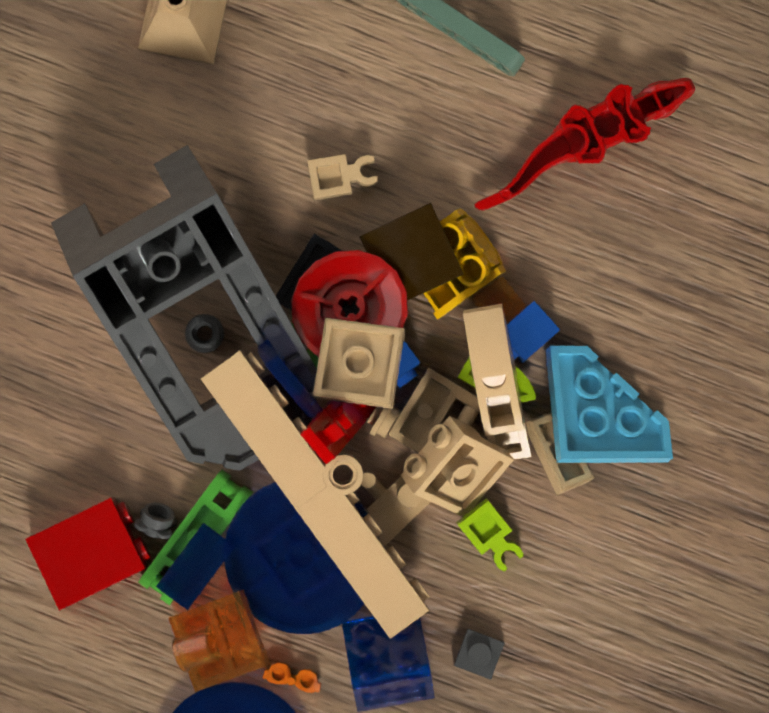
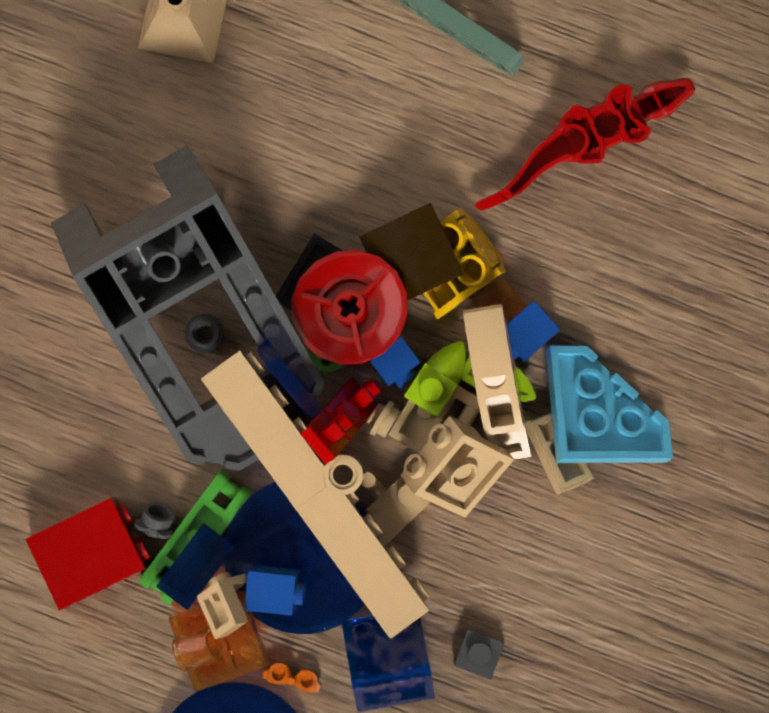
(221, 604): none -> tan bracket
(274, 590): none -> blue brick
(333, 177): tan plate -> none
(359, 363): tan tile -> none
(438, 379): none -> lime plate
(487, 530): lime plate -> none

